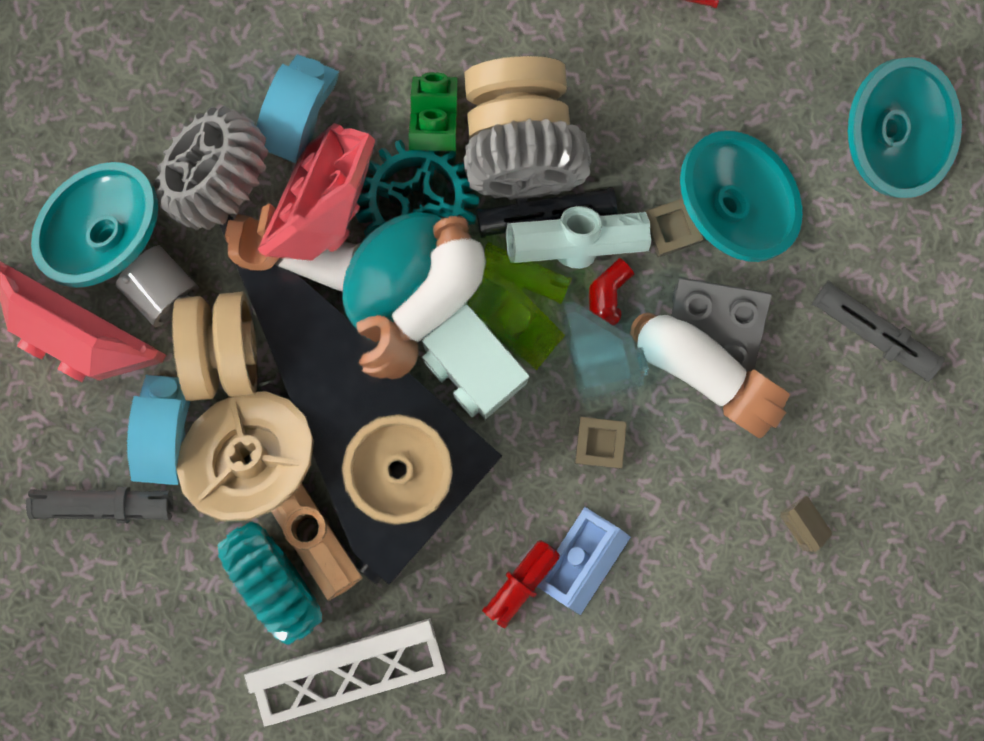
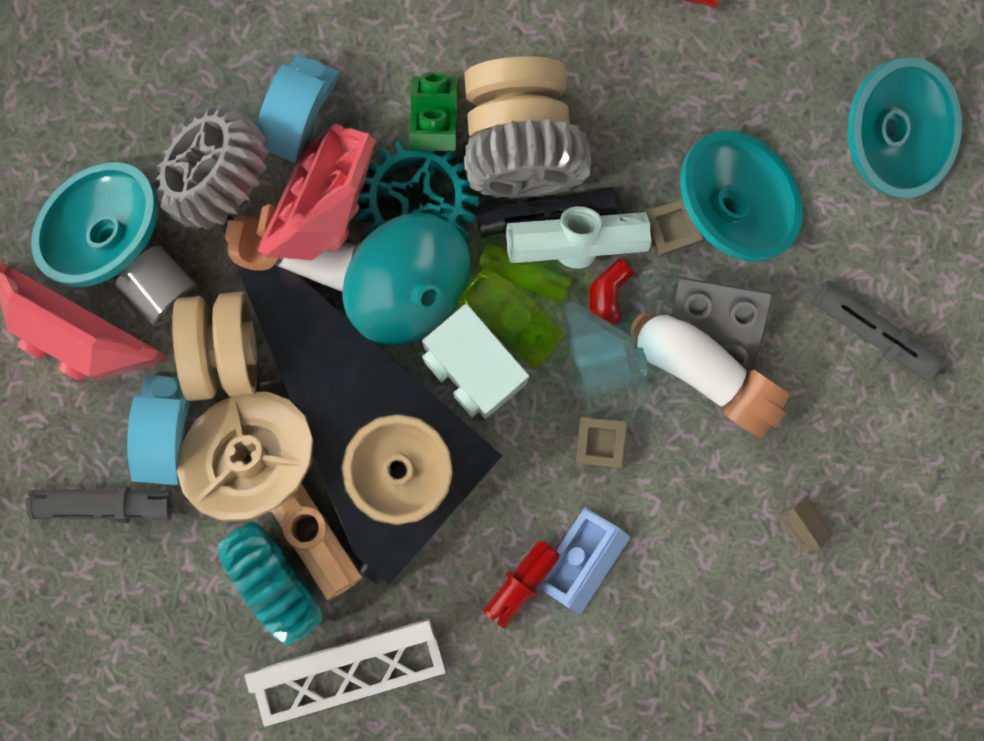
(451, 282): piece -> none

